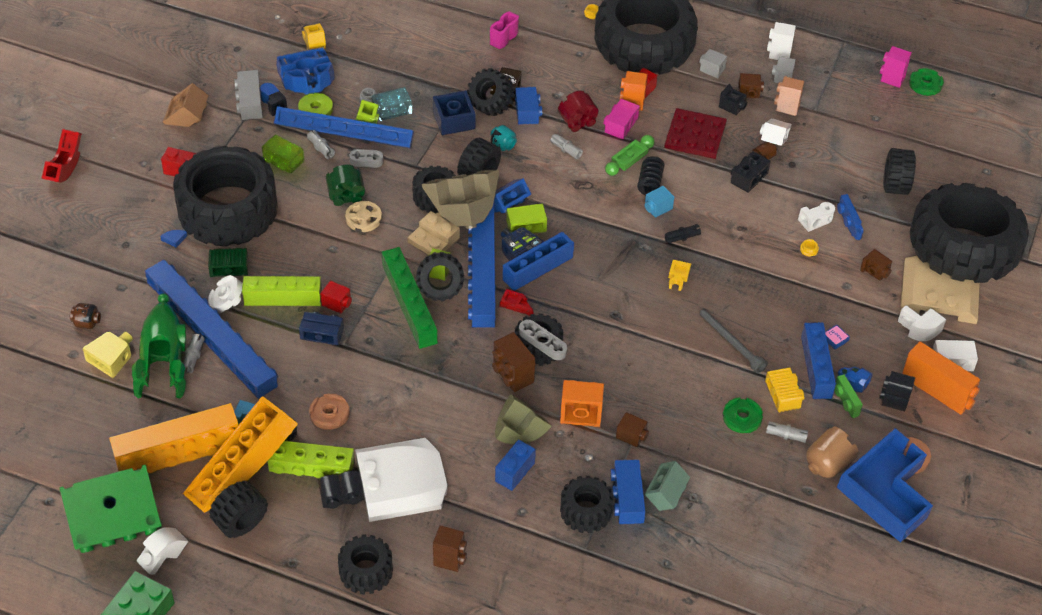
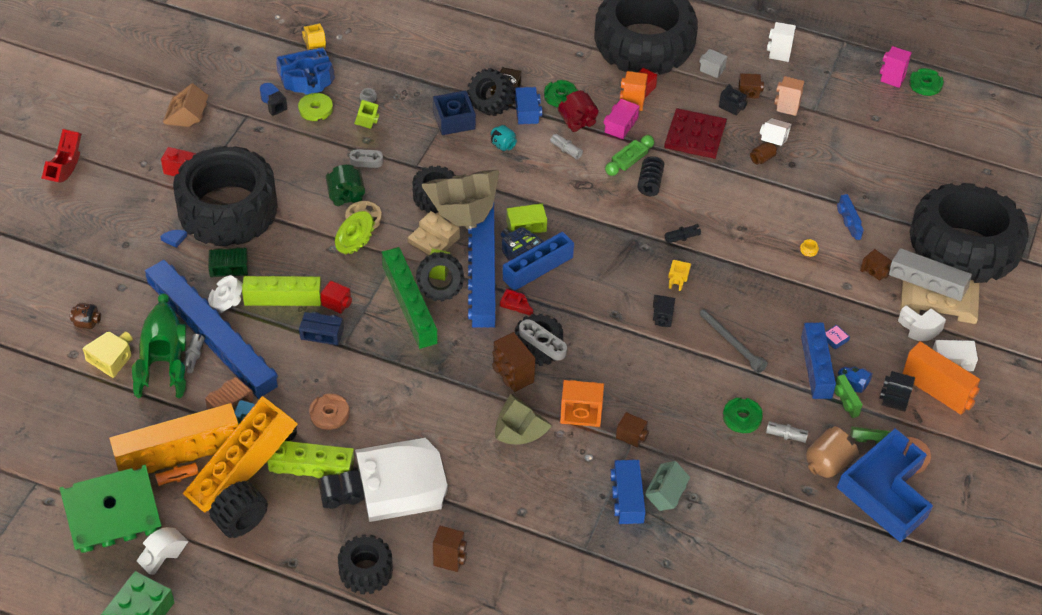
(176, 474): none -> orange pin
(230, 392): none -> nougat brick
(248, 95): light grey brick -> none
(283, 154): clear neon green brick -> none
(320, 144): light grey pin -> none
(344, 127): blue plate -> none
(354, 232): none -> lime gear
(393, 103): clear light blue brick -> none
(479, 156): black tyre -> none
(504, 30): dark pink brick -> none
(510, 194): blue brick -> none
(515, 465): blue brick -> none
(552, 89): none -> green tile
(586, 490): black tyre -> none
(590, 11): yellow plate -> none
(659, 201): dark azure brick -> none
(663, 310): none -> black window
(750, 171): black brick -> none
(784, 68): light grey brick -> none
(784, 389): yellow brick -> none
(816, 216): white leg -> none
(863, 434): none -> bright green plate
(899, 171): black tyre -> none
(930, 274): none -> light grey brick

